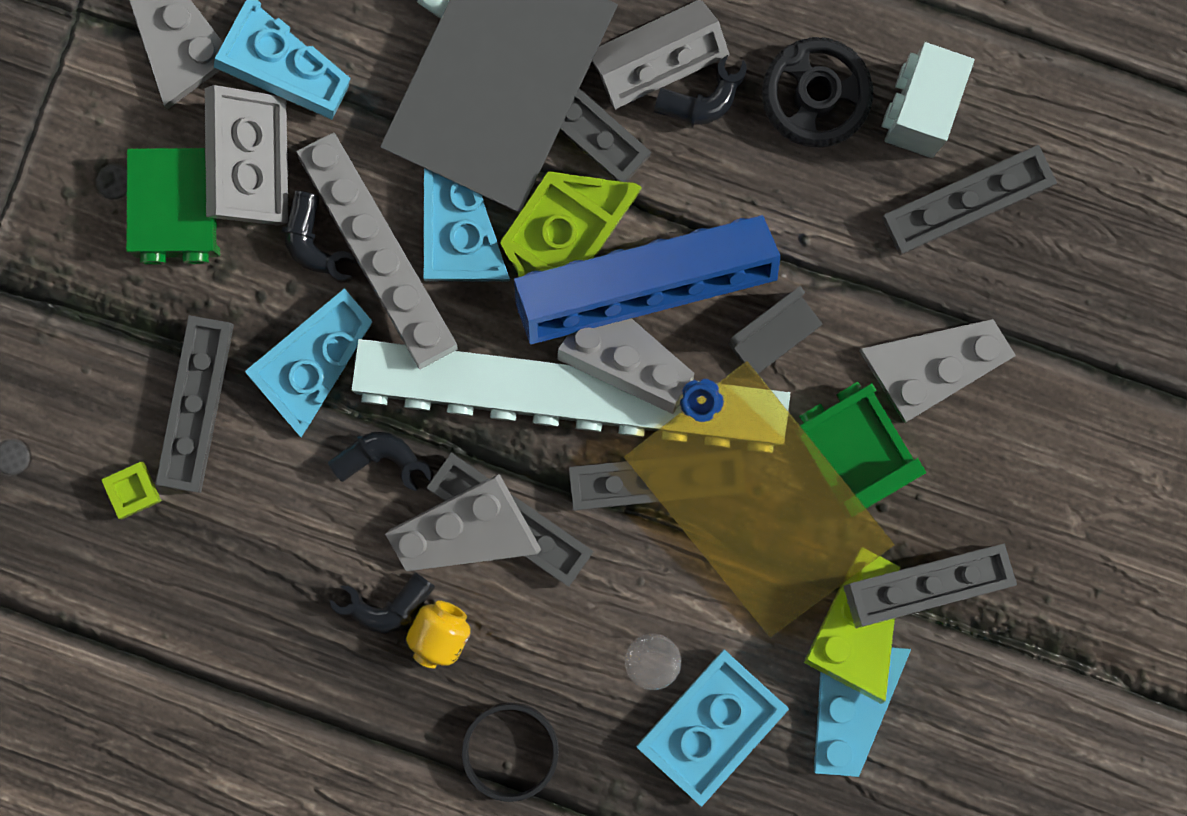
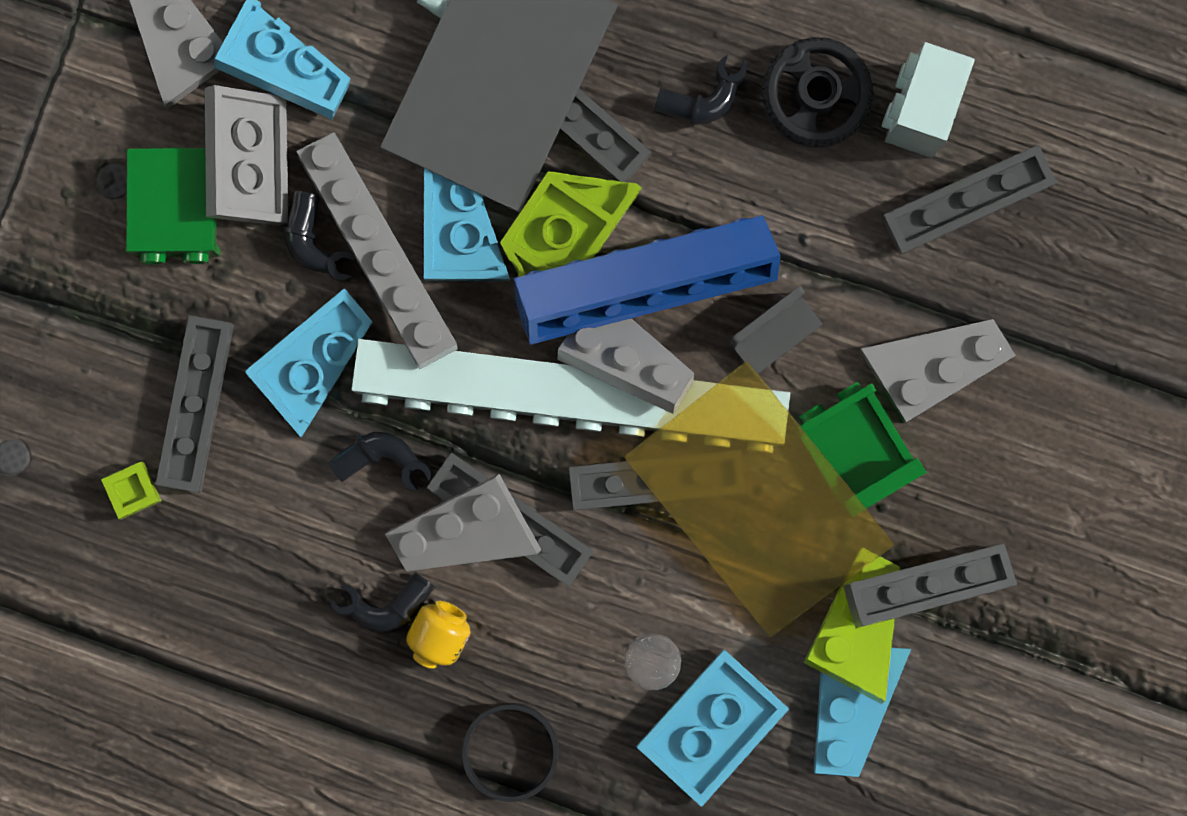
(659, 53): light grey panel -> none
(690, 404): blue plate -> none

